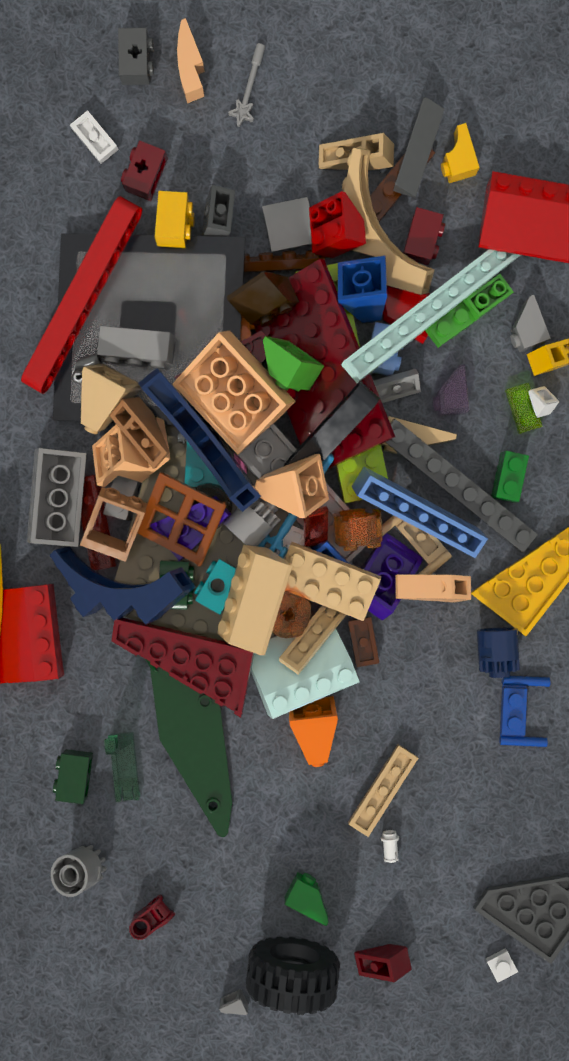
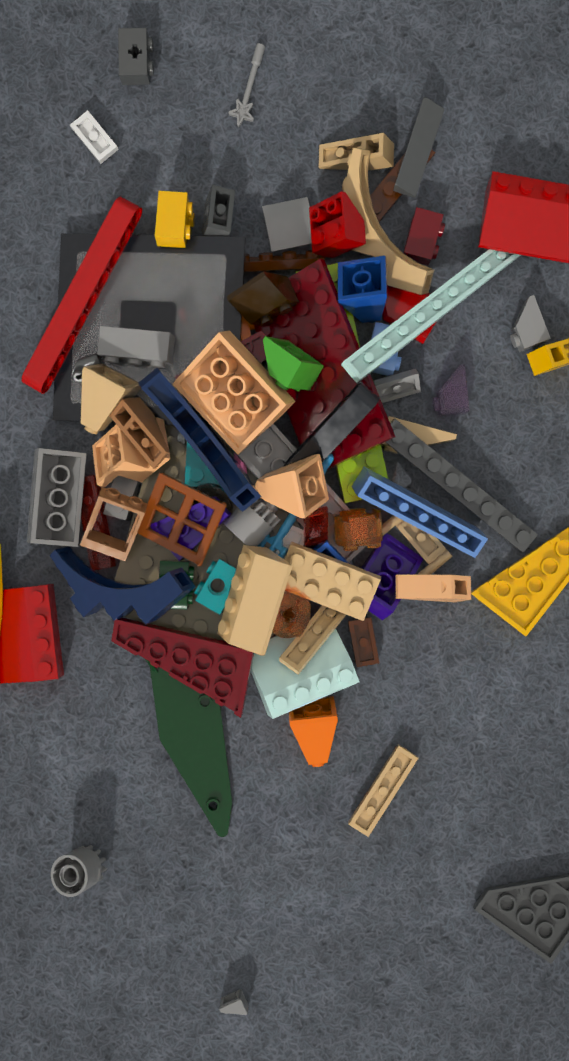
(73, 776): dark green brick -> none
(124, 765): clear green hinge -> none
(144, 183): dark red brick -> none
(154, 915): dark red piece -> none
(189, 63): light nougat slope -> none
(292, 975): black tyre -> none
(306, 898): green slope -> none
(383, 962): dark red slope -> none
(390, 846): white pin -> none
(462, 160): yellow arch -> none
(469, 310): bright green slope -> none
(498, 651): dark blue gear -> none
(501, 965): white plate -> none
(509, 476): green brick -> none
(514, 711): blue plate -> none
(522, 408): clear neon green plate -> none
(542, 401): white slope -> none

